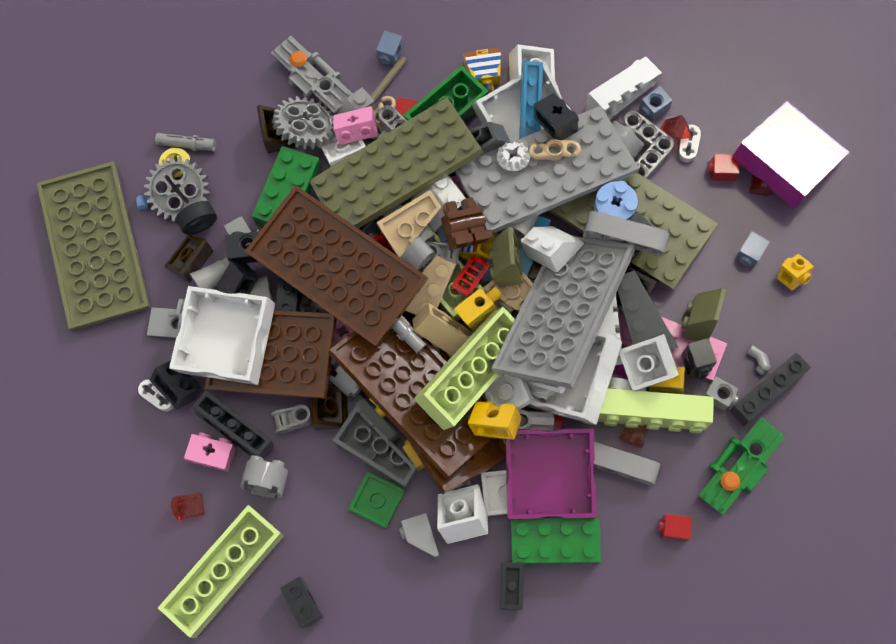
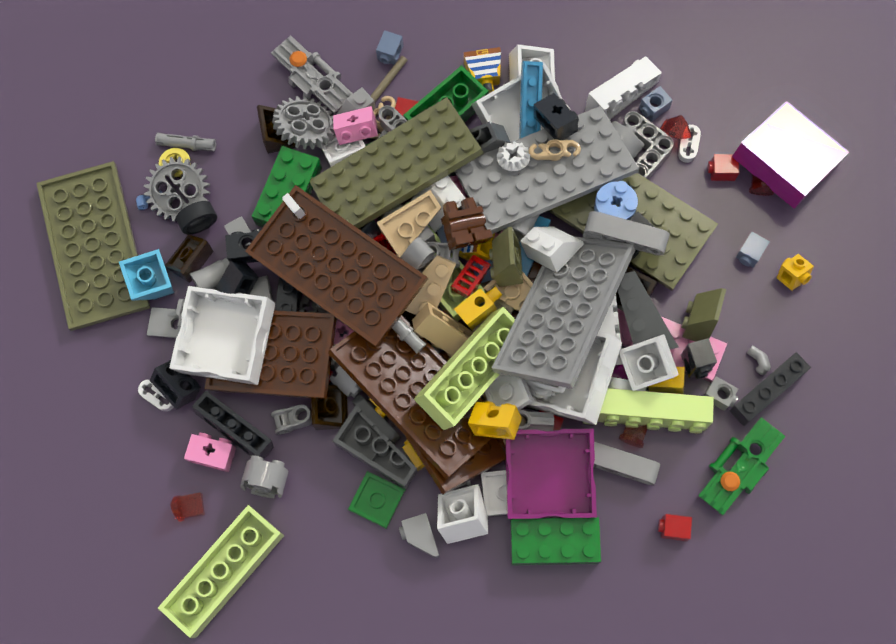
(146, 276): none -> medium azure slope
(293, 206): none -> white tile
(301, 602): black brick -> none
(511, 586): black brick -> none

